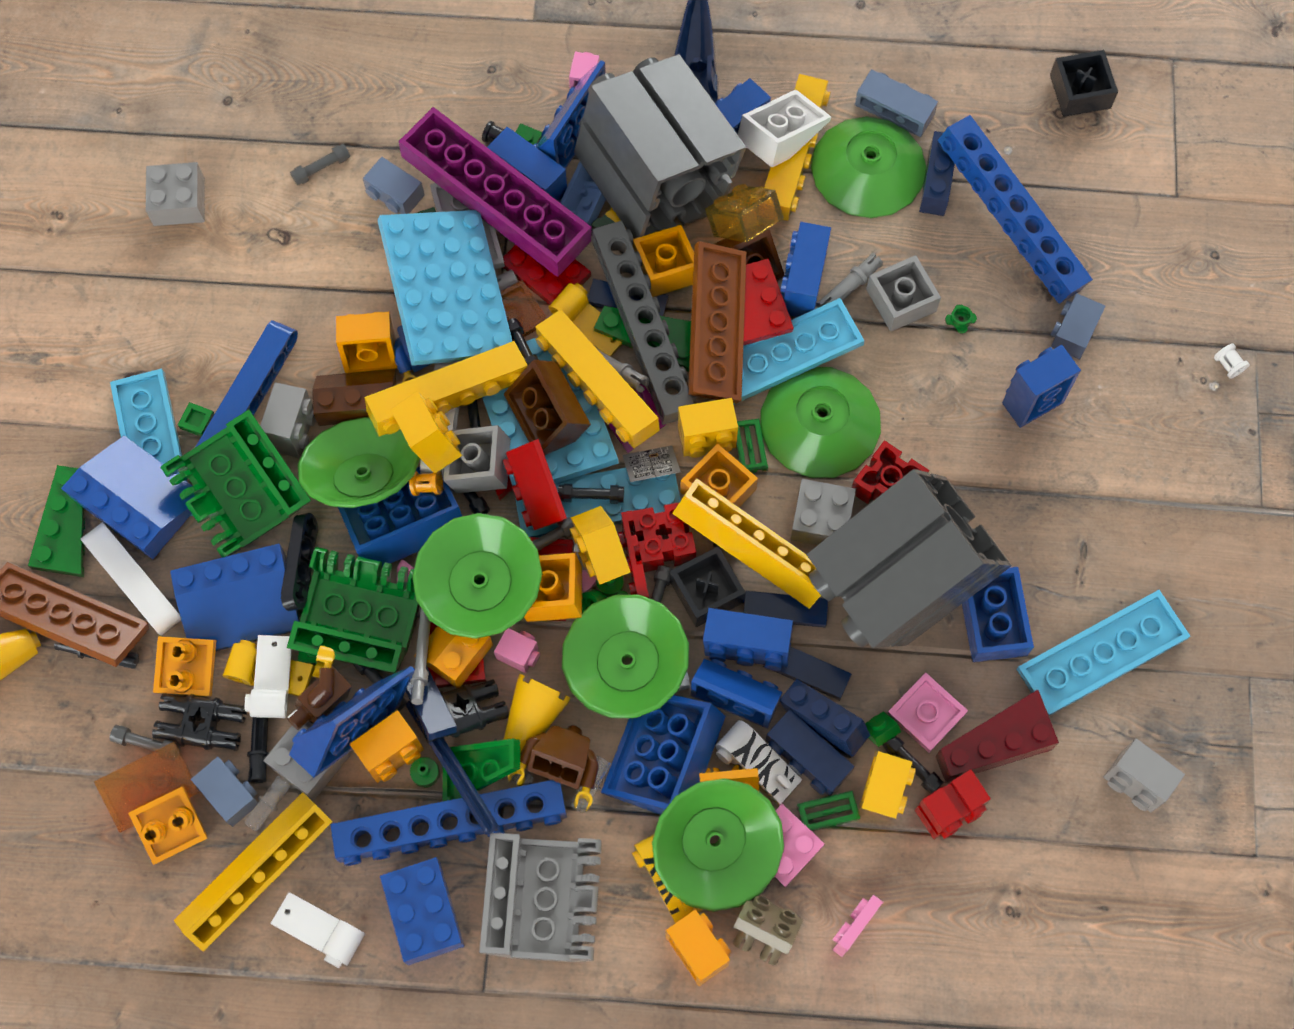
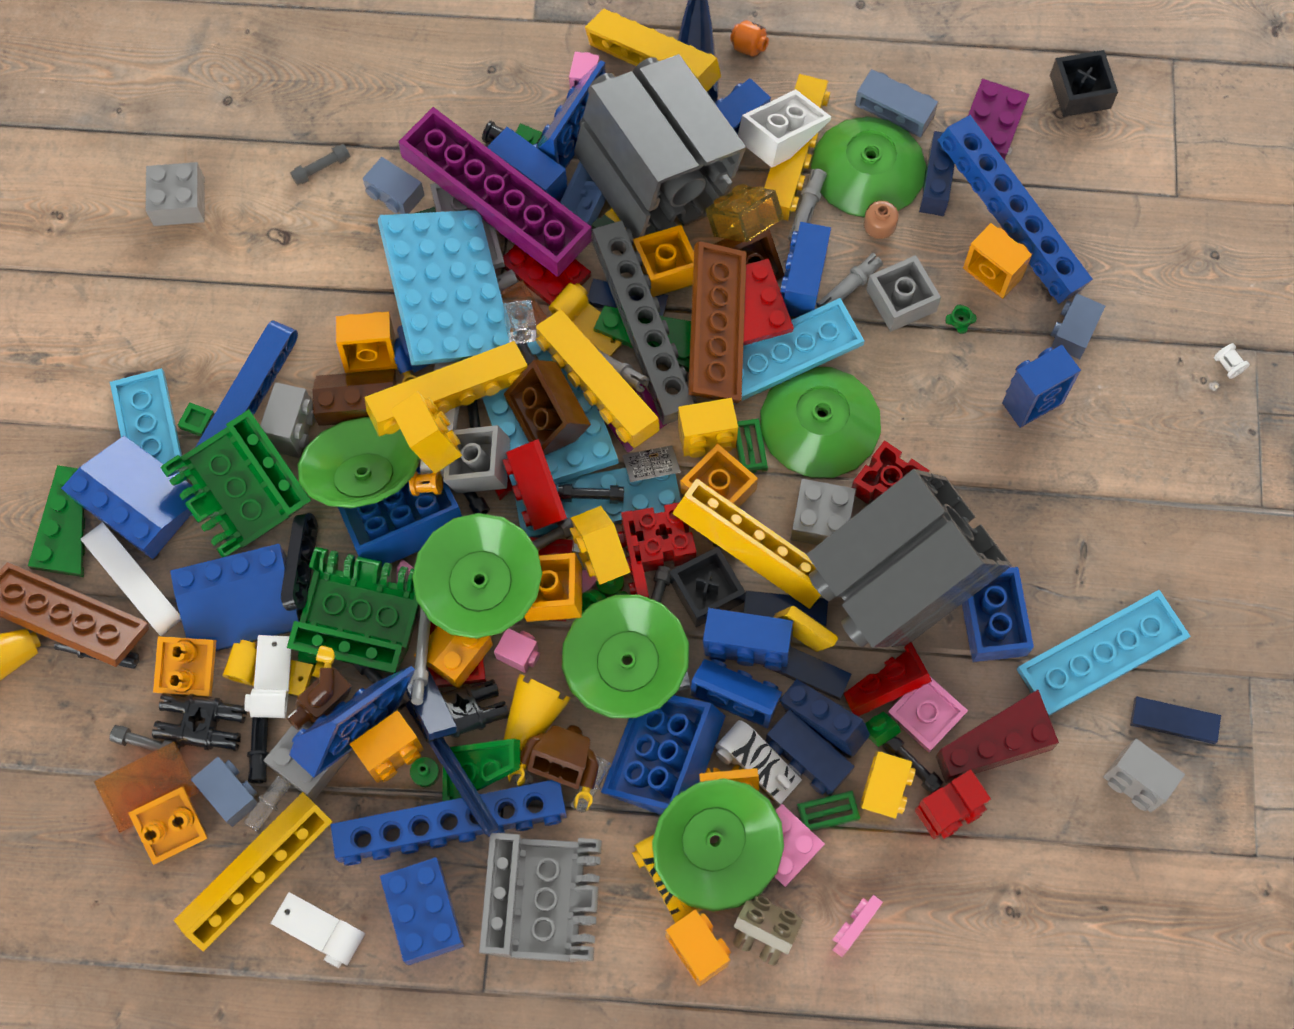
(520, 321): none -> clear brick
(636, 43): none -> yellow brick
(749, 38): none -> orange head
(808, 630): none -> yellow tile
(810, 196): none -> light grey pin
(881, 219): none -> nougat head
(891, 682): none -> red wing
(997, 260): none -> light orange brick
(998, 113): none -> magenta plate
(1175, 720): none -> dark blue tile

